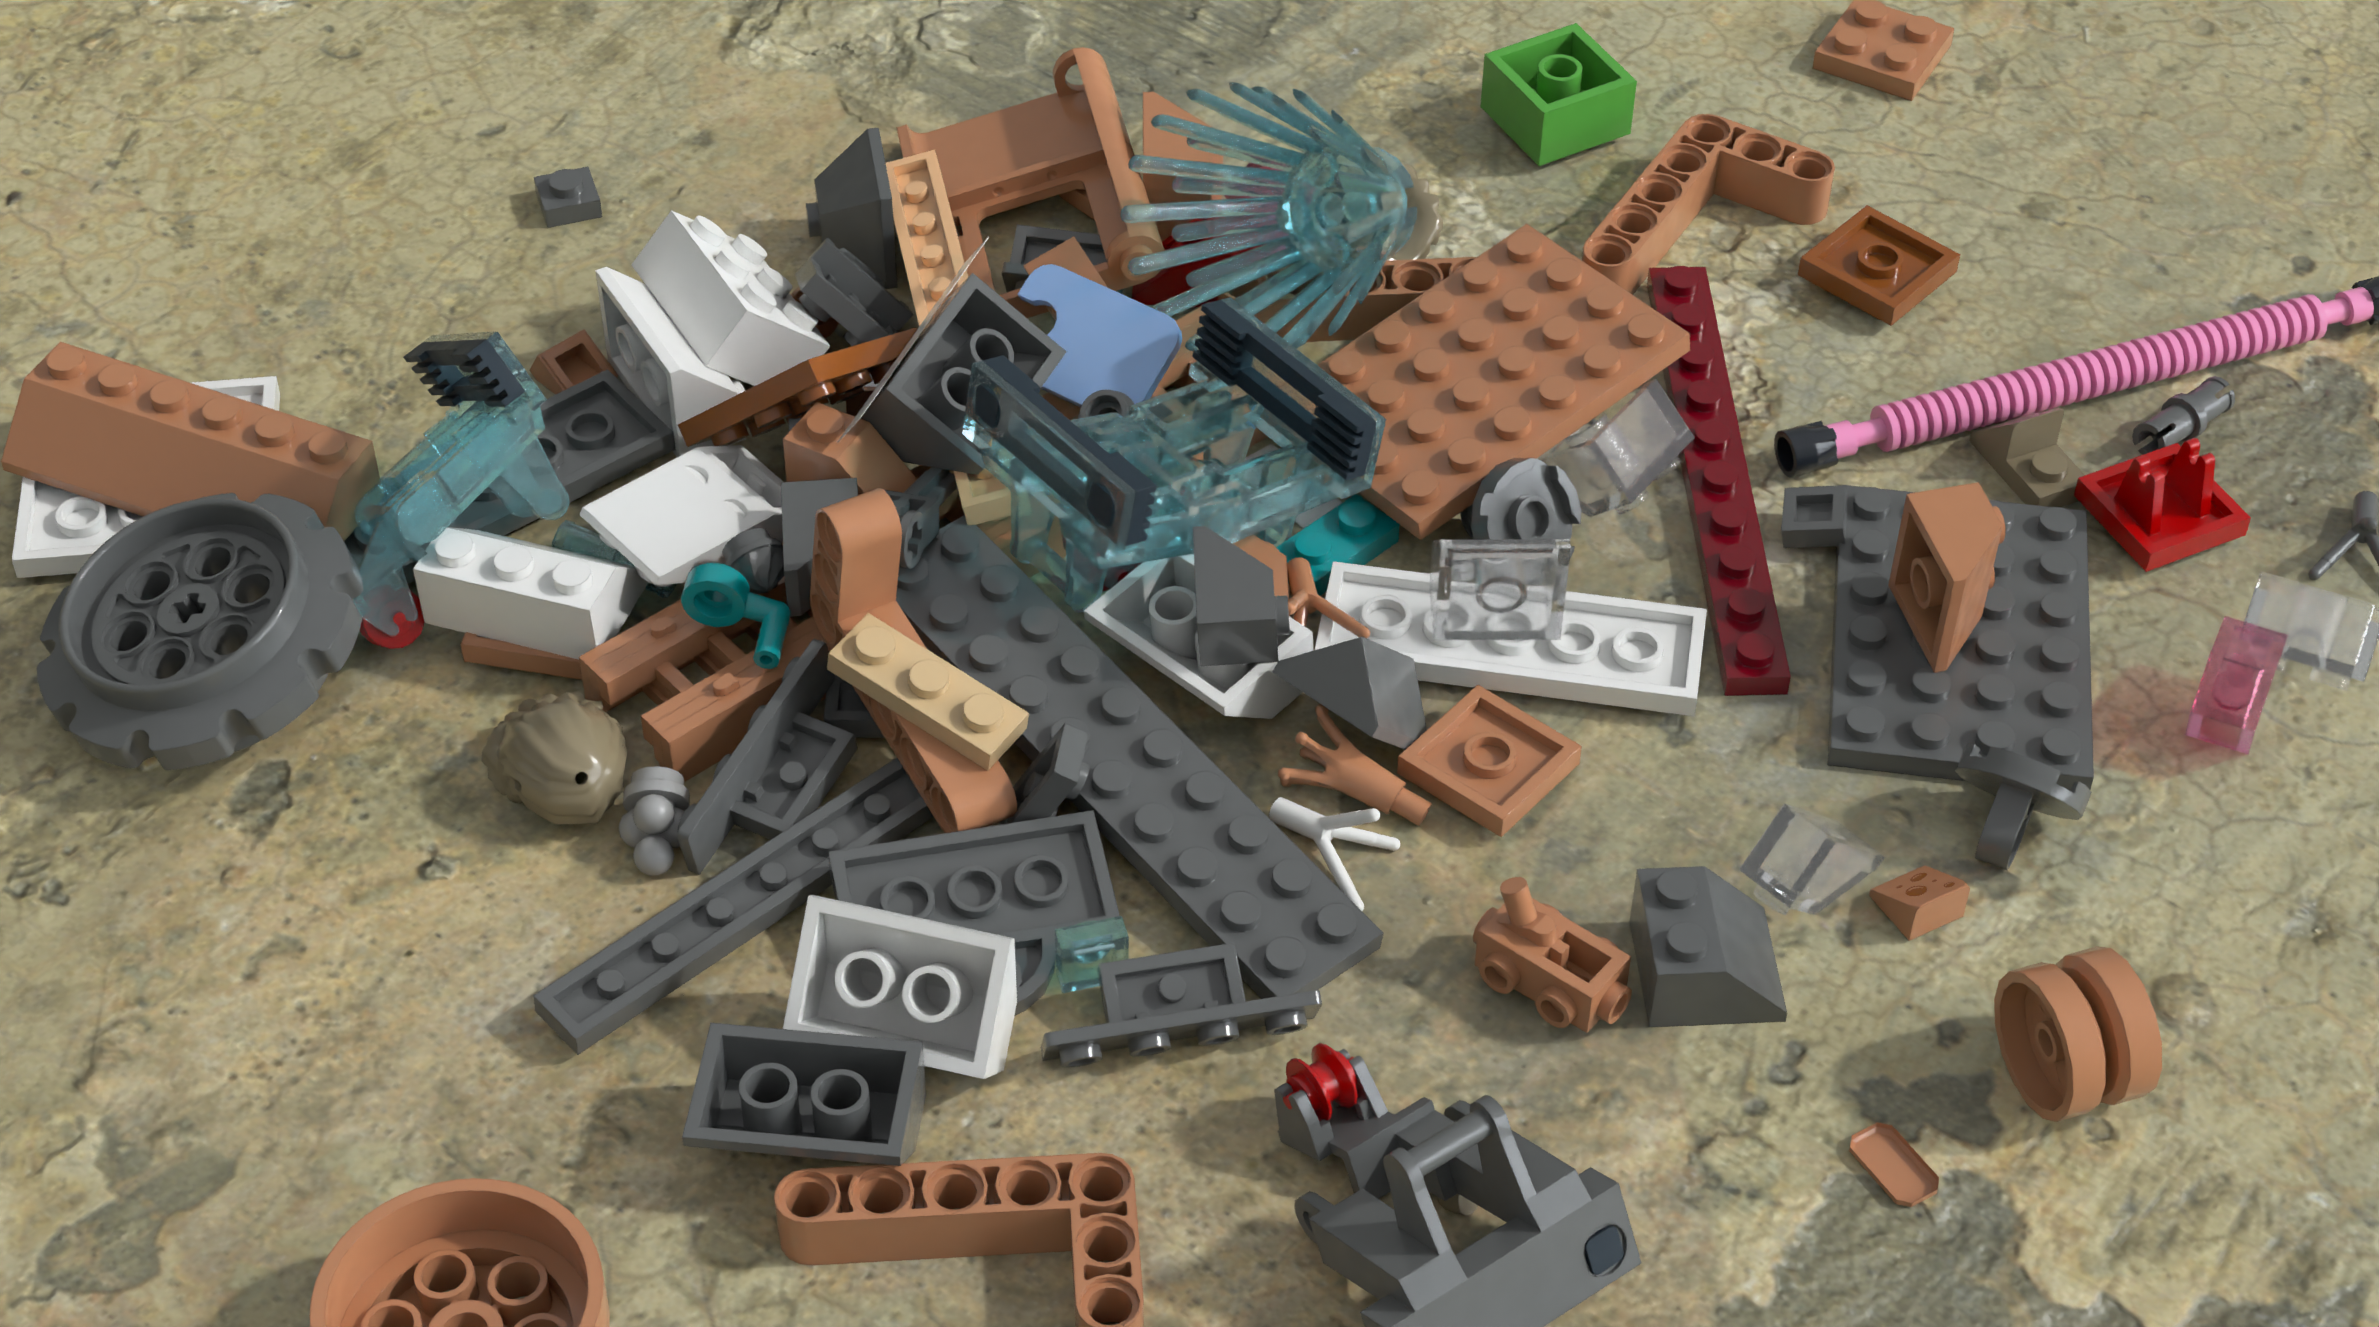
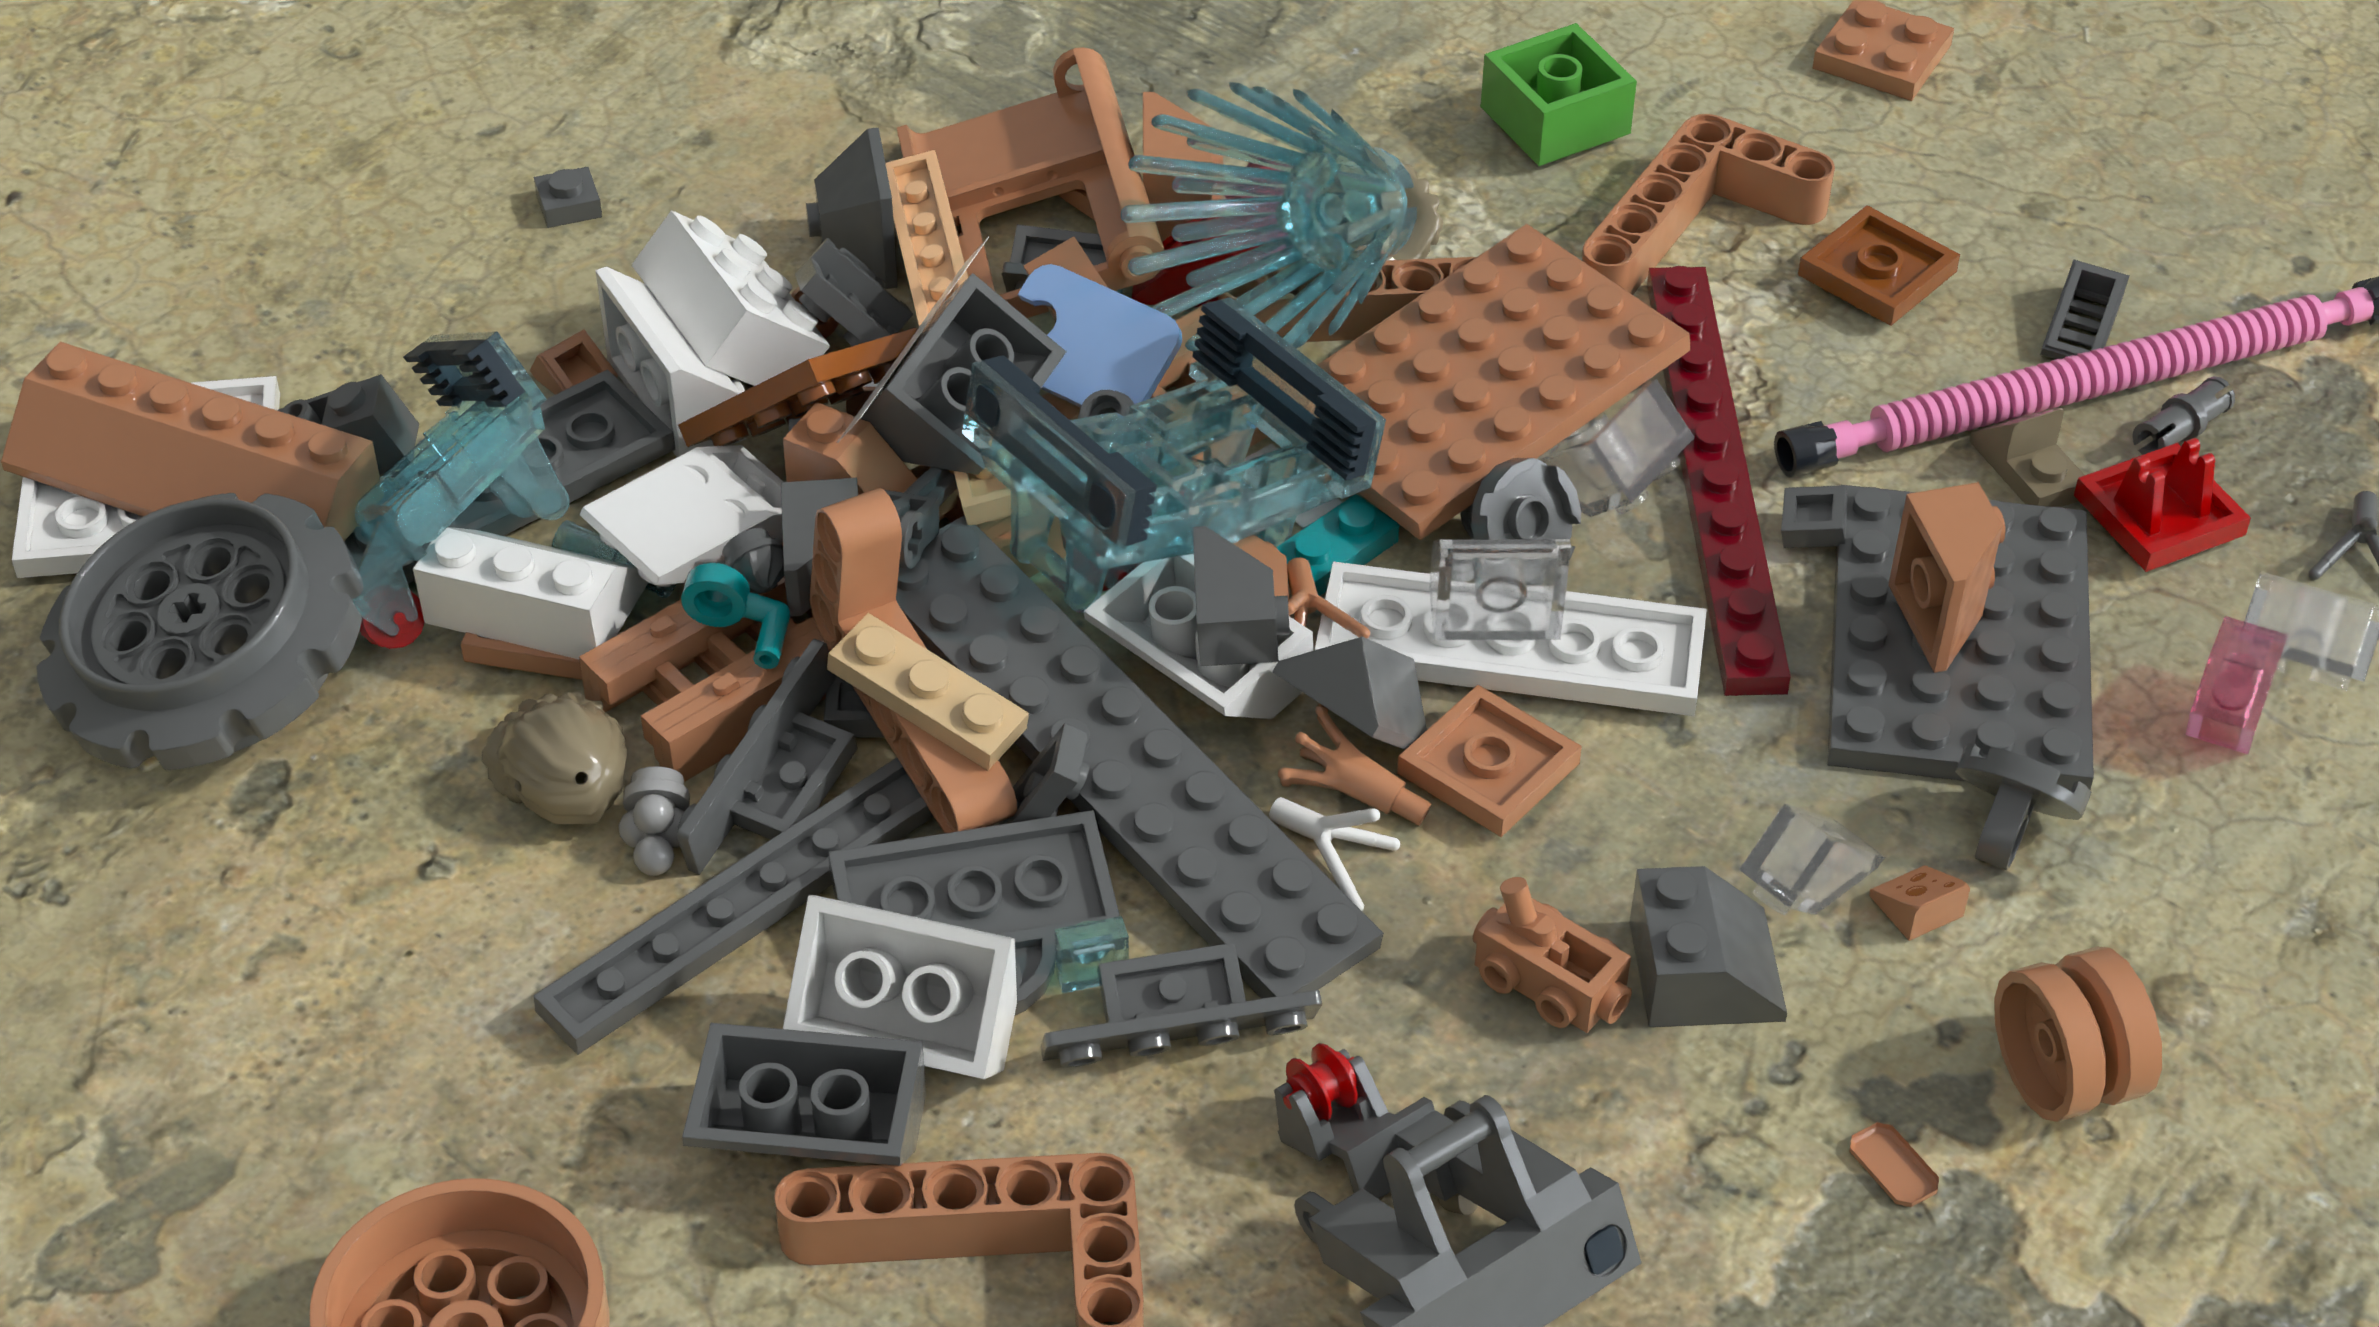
(367, 411): none -> dark grey slope
(2094, 285): none -> dark grey slope

